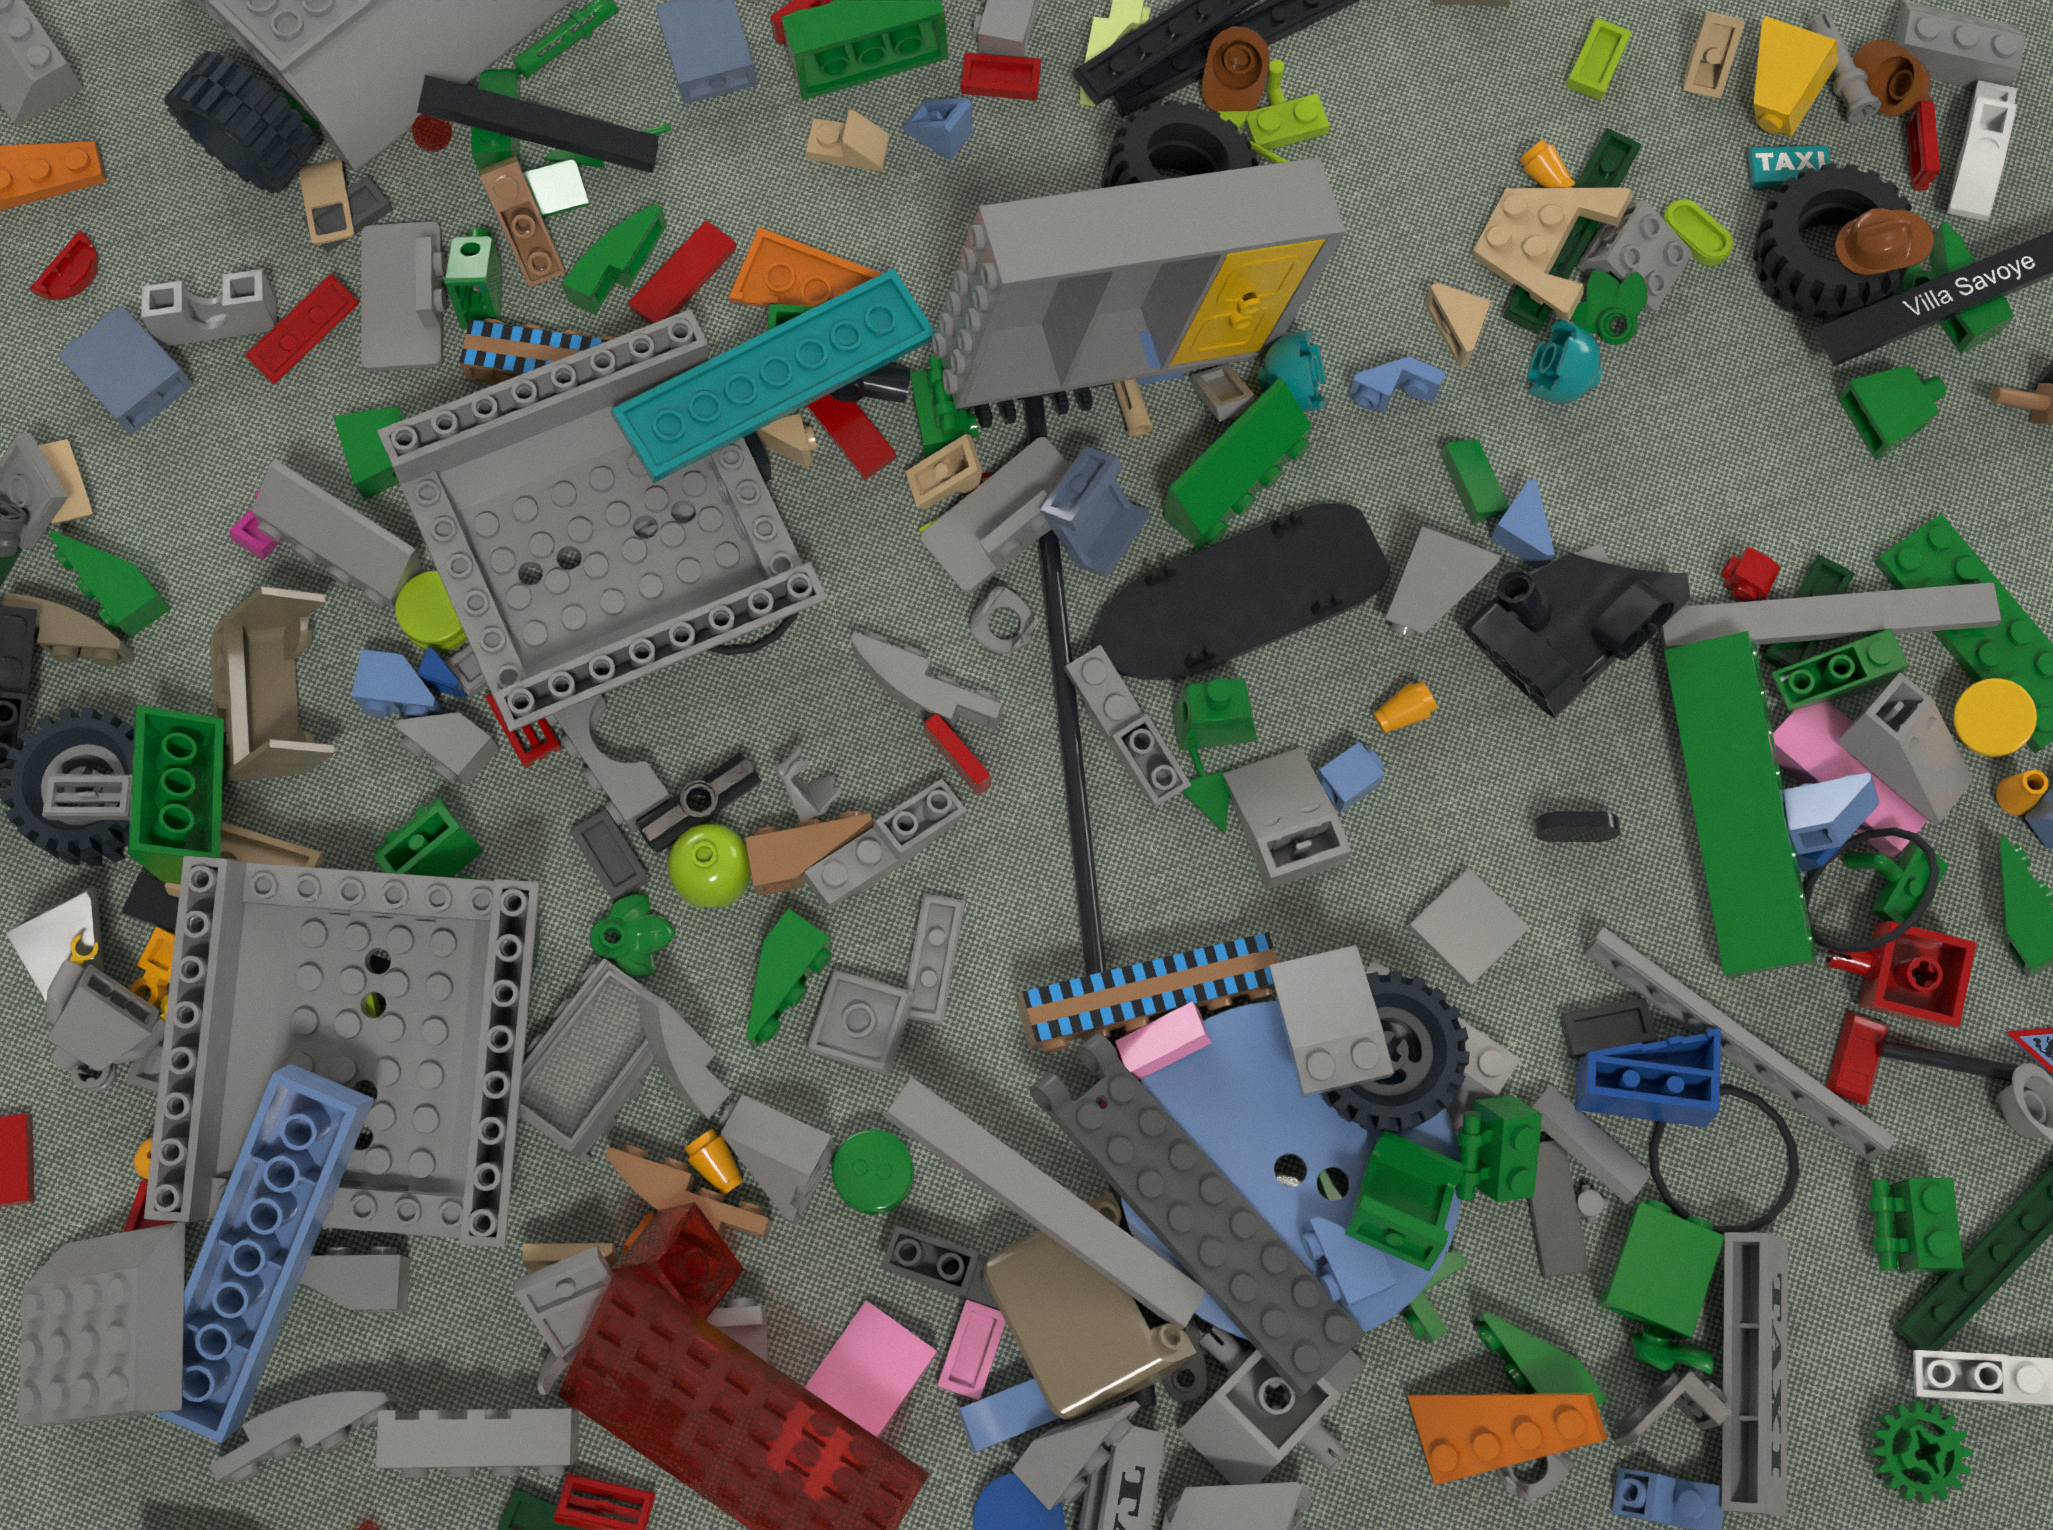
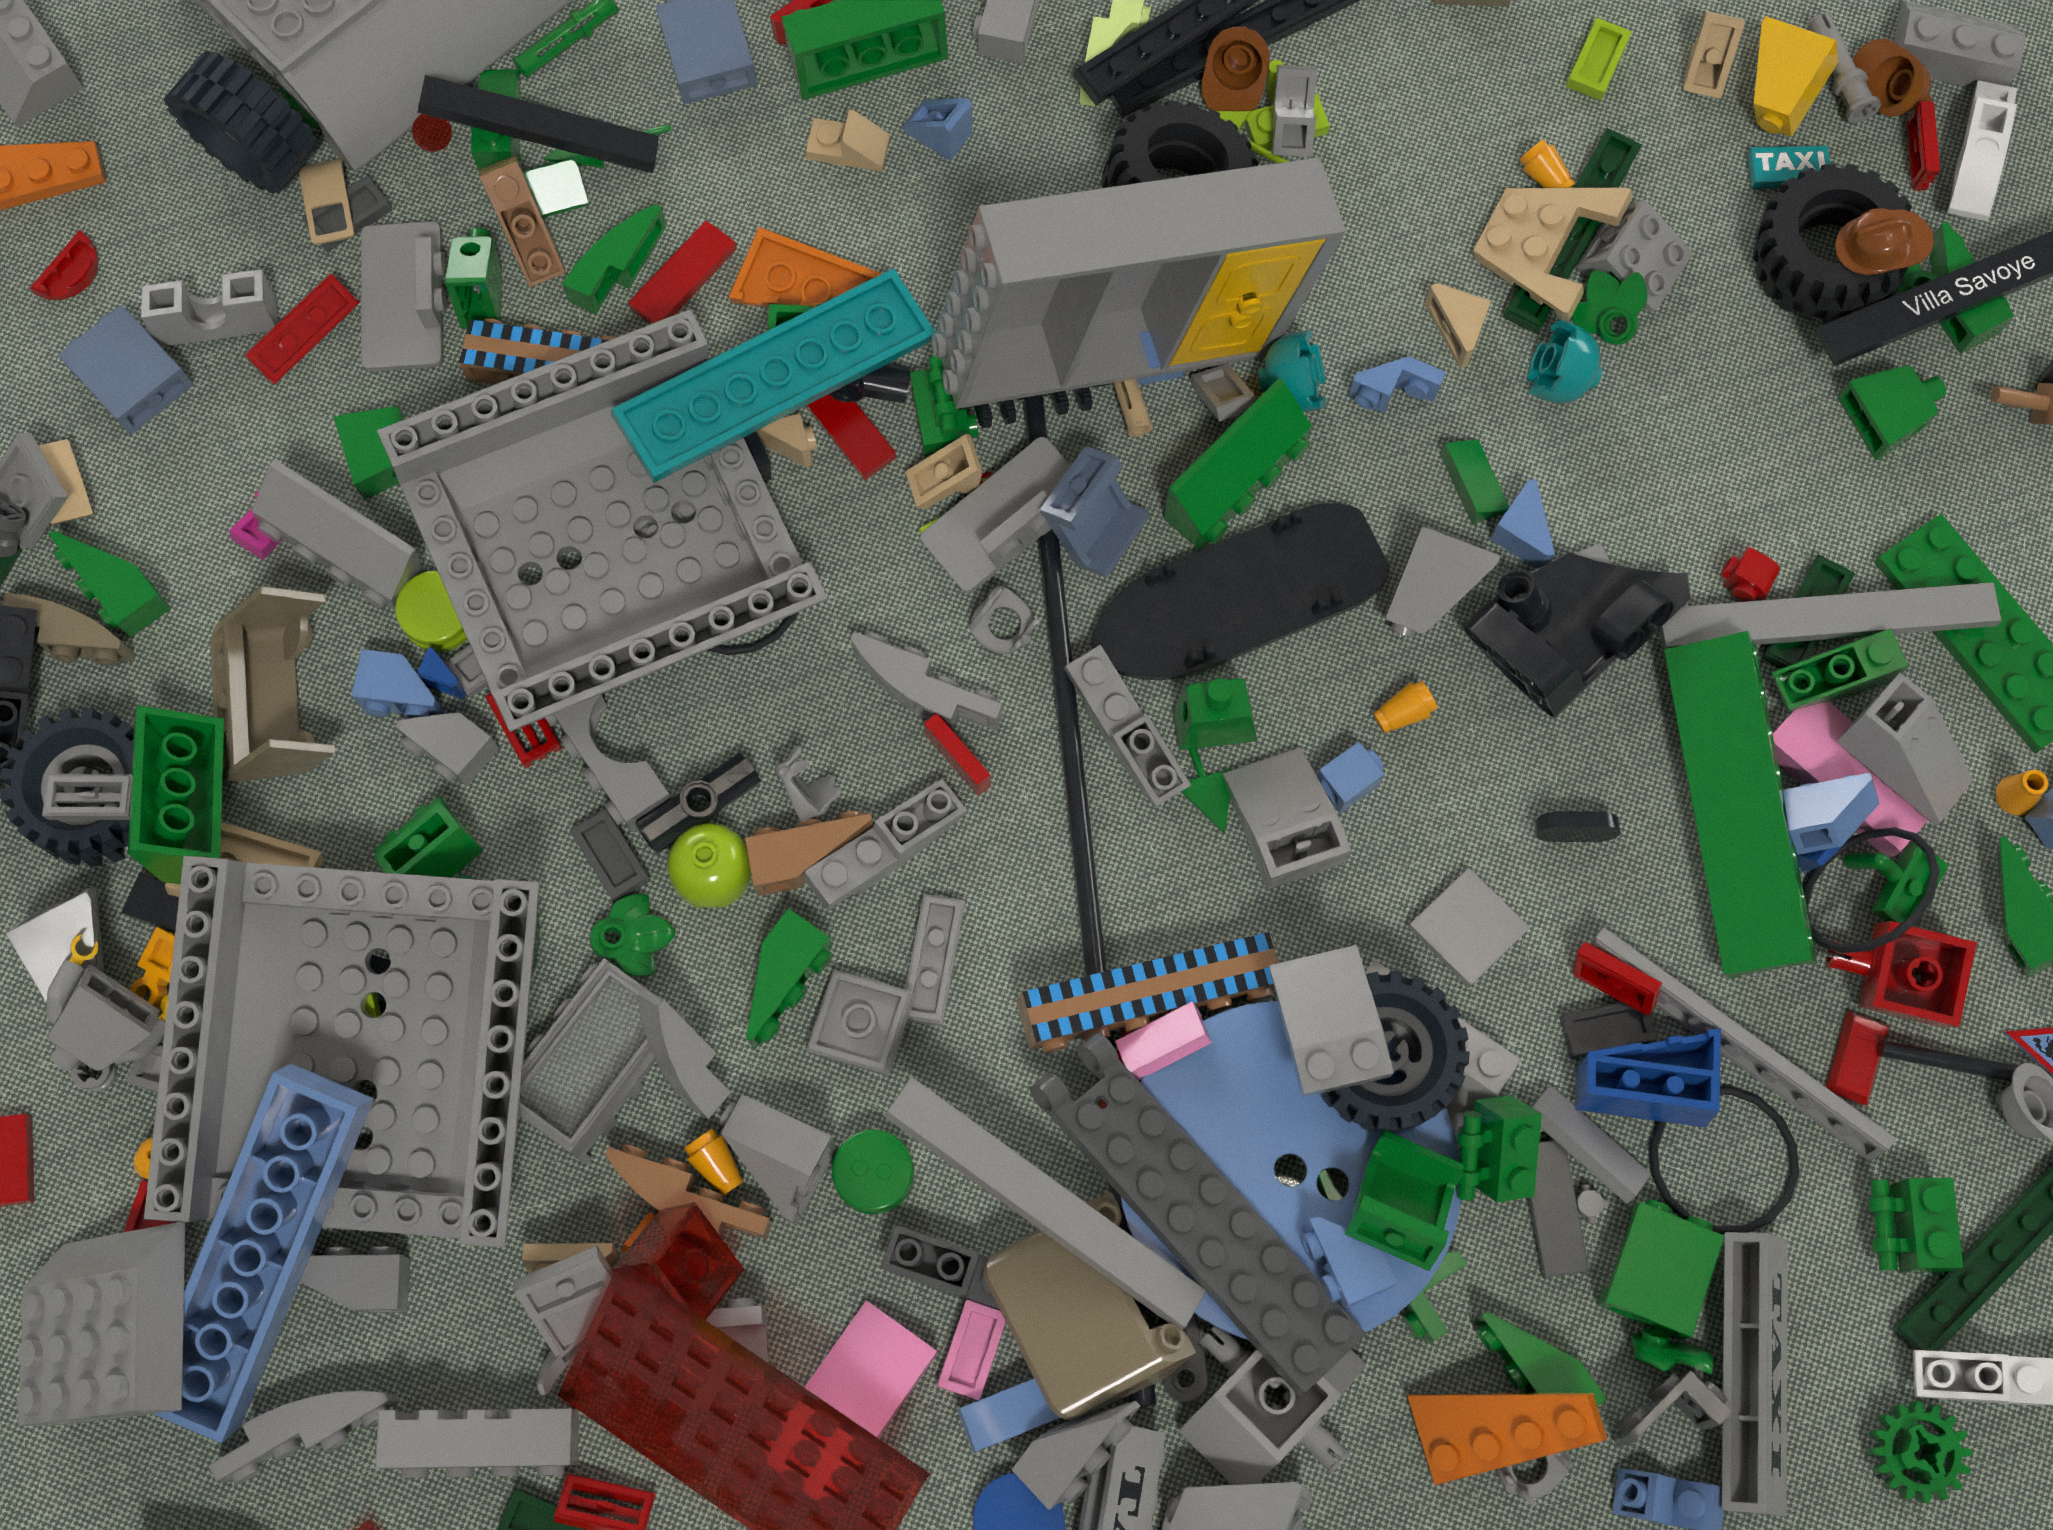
(1001, 76): red tile -> none
(1293, 111): none -> light grey slope
(1616, 978): none -> red tile
(1699, 231): lime tile -> none
(1994, 717): yellow head -> none

